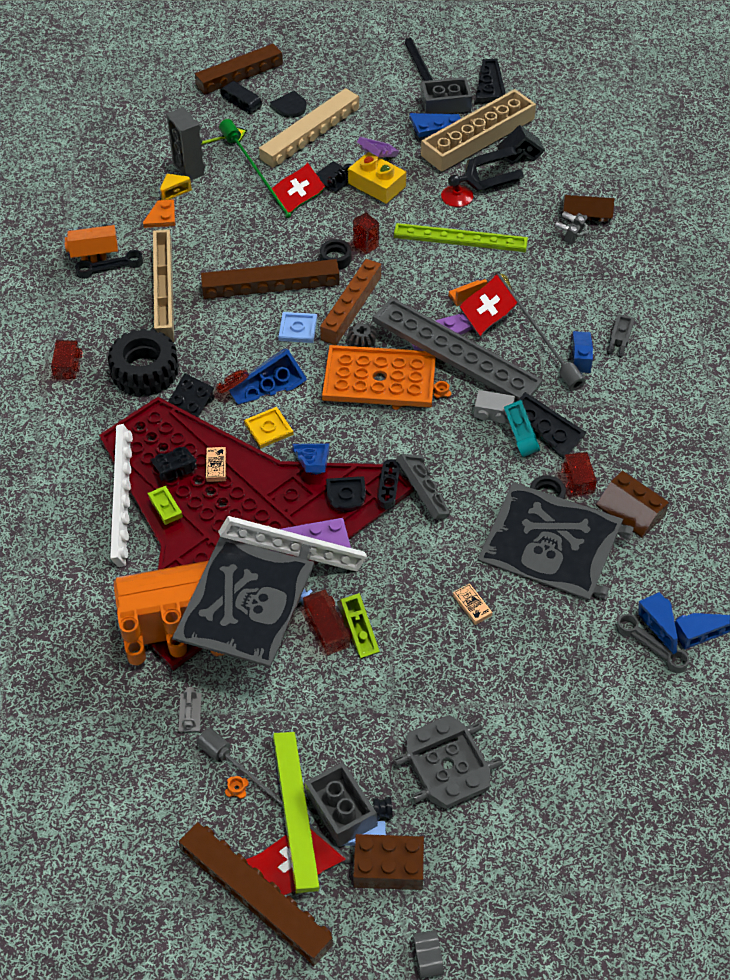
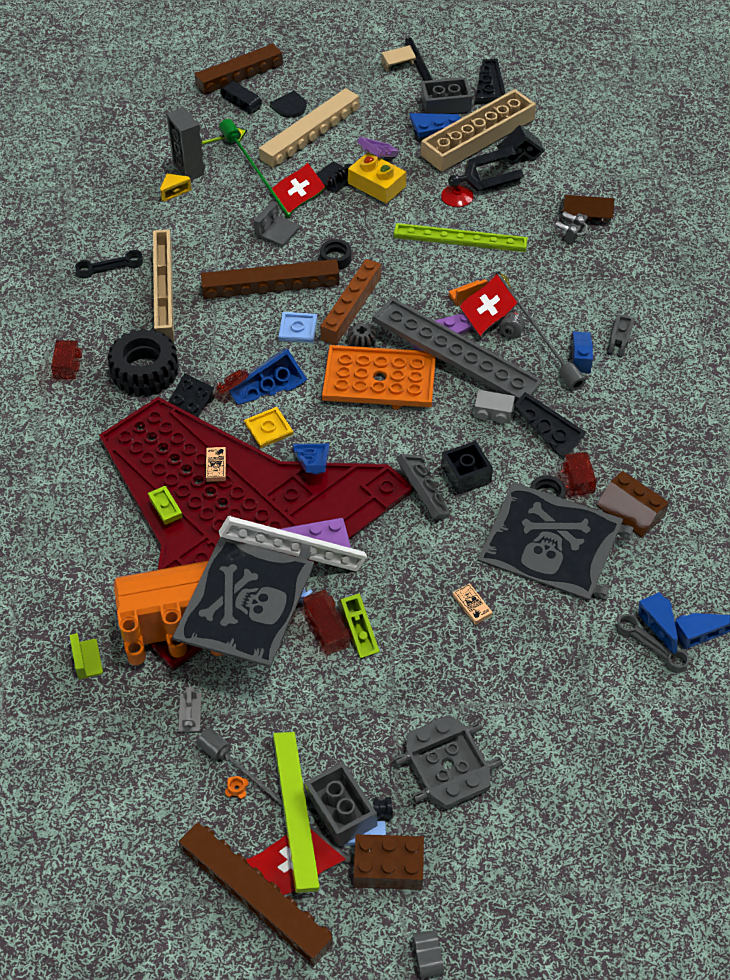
(86, 657): none -> lime panel
(92, 242): orange piece -> none
(120, 496): white plate -> none
(161, 214): orange wing -> none
(174, 460): black hinge -> none
(274, 227): none -> dark grey bracket
(346, 493): black tile -> none
(365, 233): clear red brick -> none
(392, 491): black beam -> none
(397, 56): none -> tan hinge
(441, 389): orange plate -> none
(466, 467): none -> black brick
(512, 325): none -> dark grey head
(522, 428): teal plate -> none

